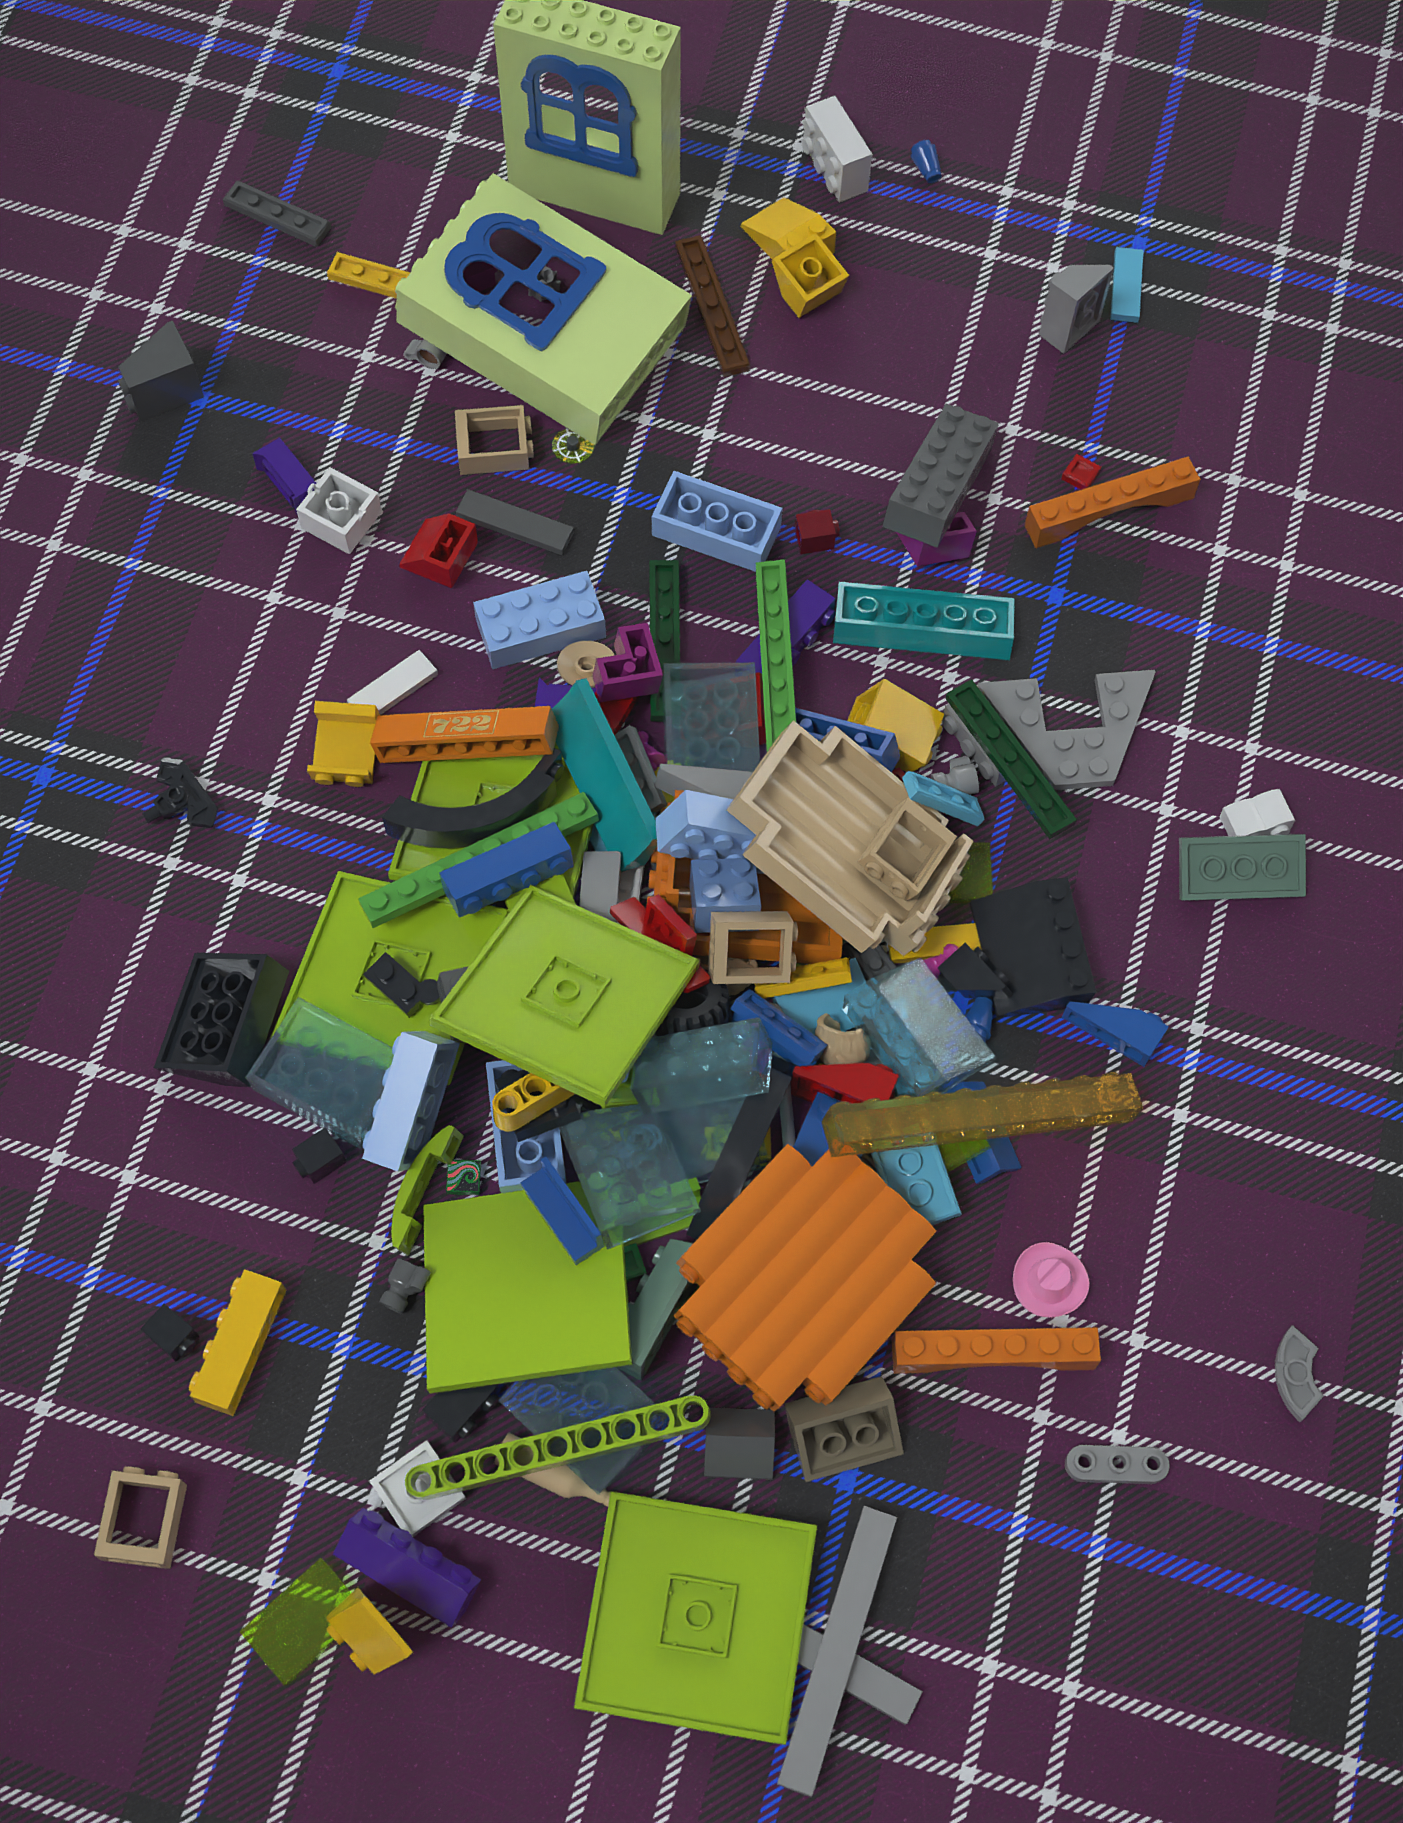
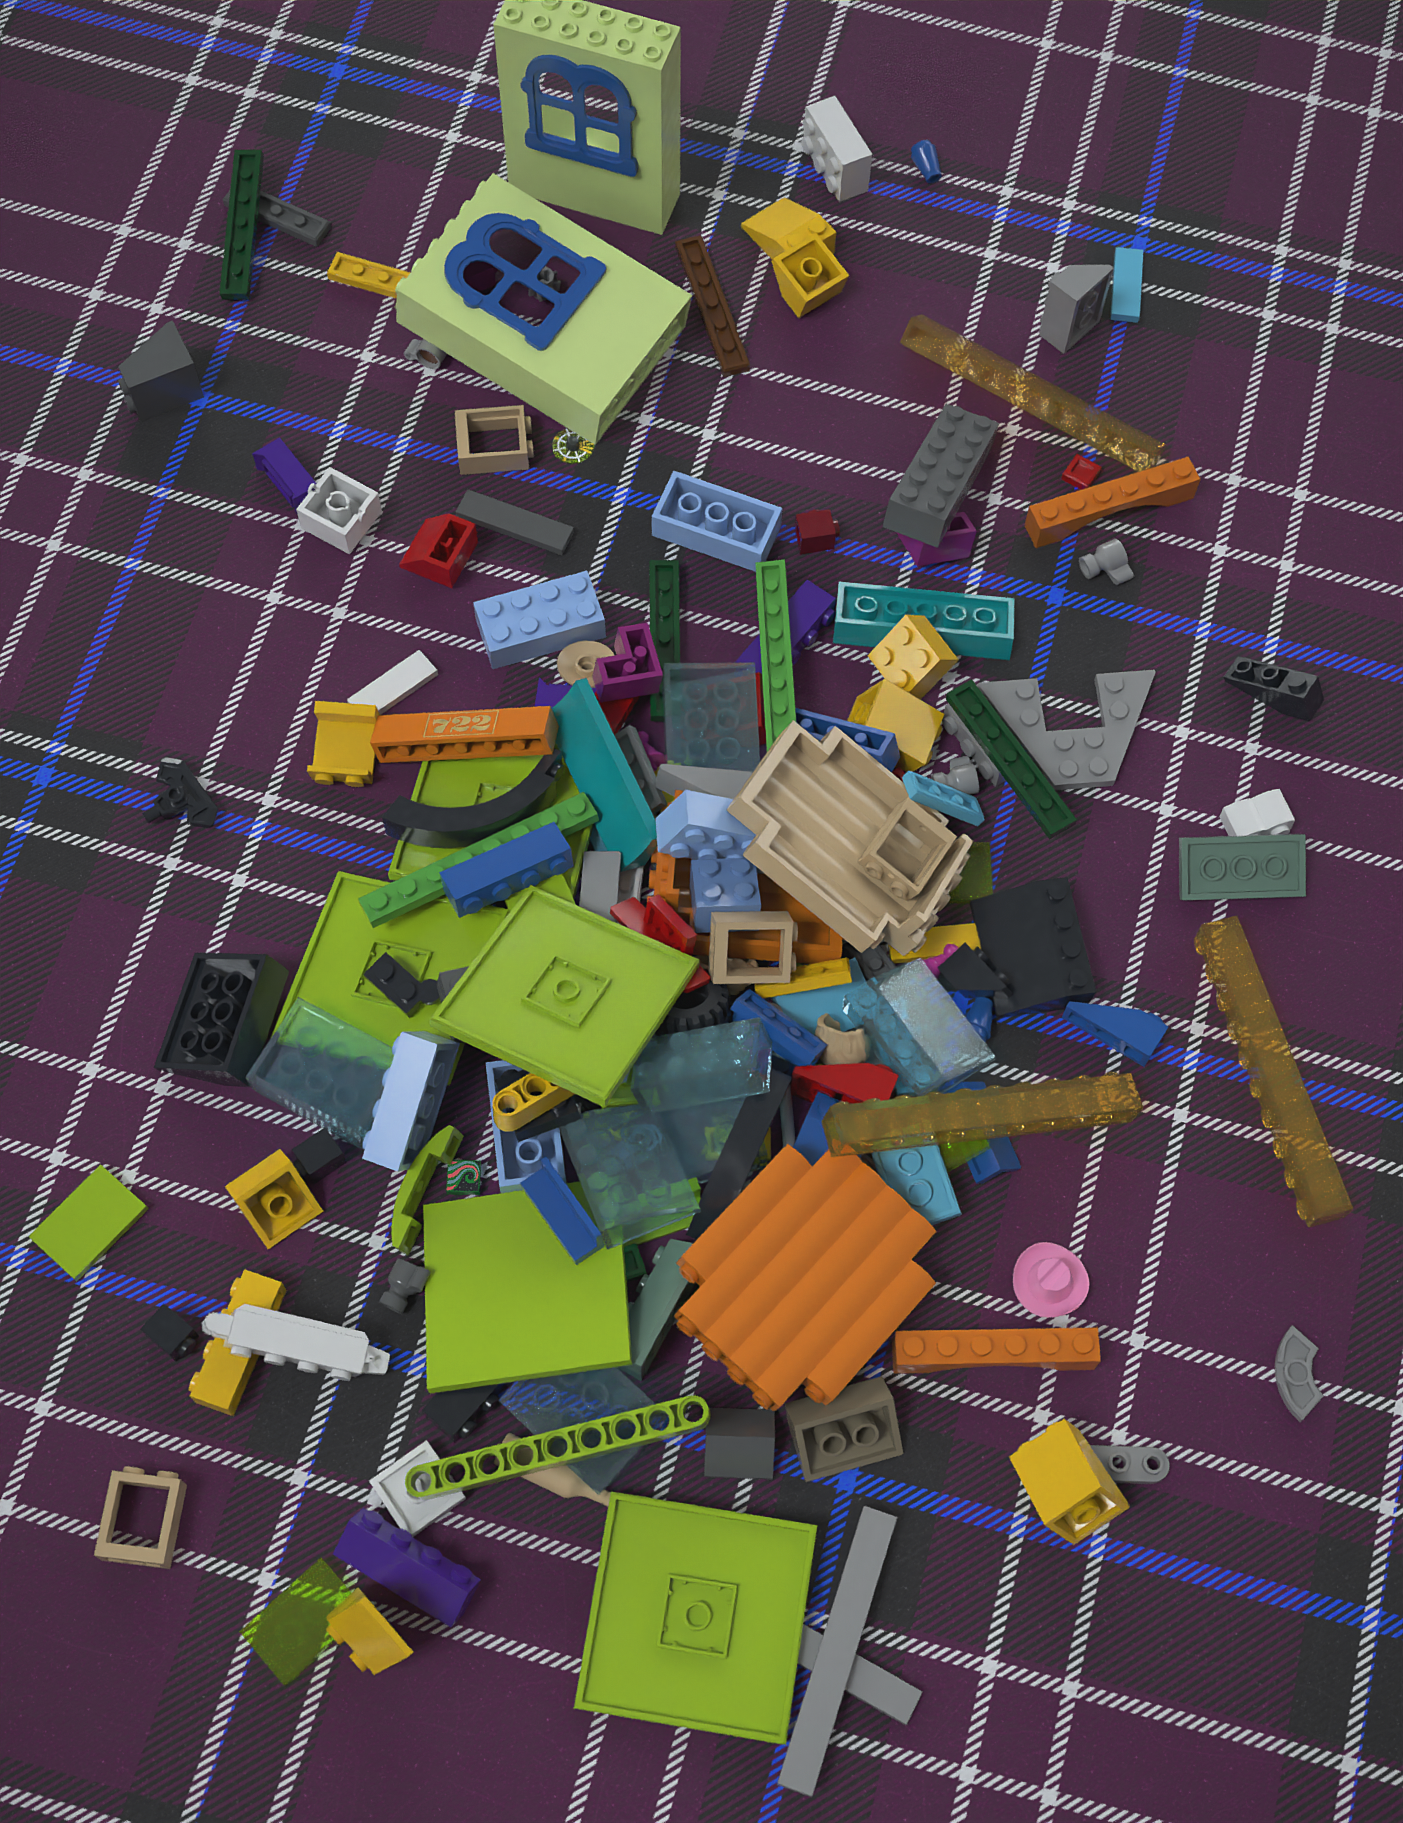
(88, 1222): none -> lime tile
(241, 225): none -> dark green plate
(274, 1198): none -> yellow slope
(298, 1341): none -> white hinge
(913, 656): none -> yellow brick
(1032, 393): none -> clear yellow brick
(1067, 1482): none -> yellow slope
(1110, 558): none -> light grey piece
(1272, 1073): none -> clear yellow brick
(1280, 688): none -> black slope

